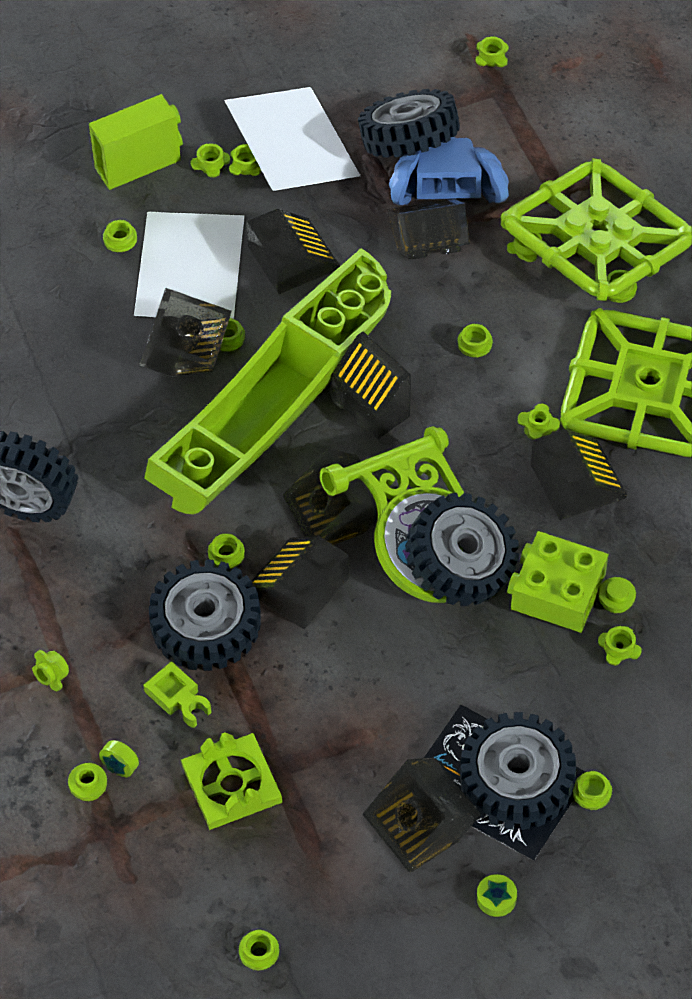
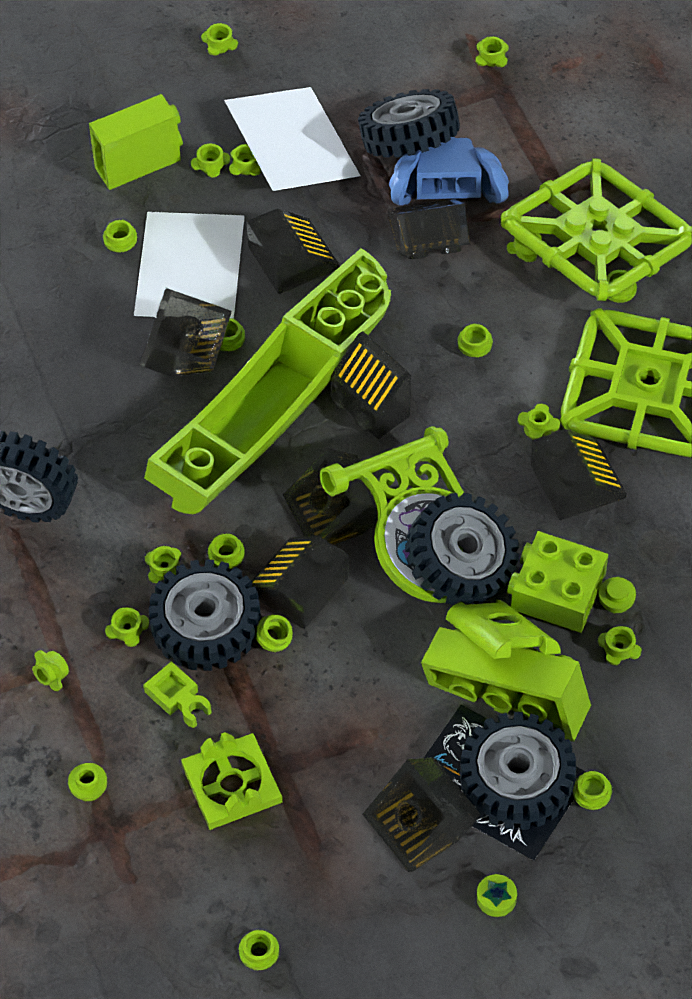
(119, 758): lime tile -> none
(126, 617): none -> lime plate
(161, 556): none -> lime plate
(219, 39): none -> lime plate
(280, 626): none -> lime plate
(496, 637): none -> lime piece
(523, 683): none -> lime wedge

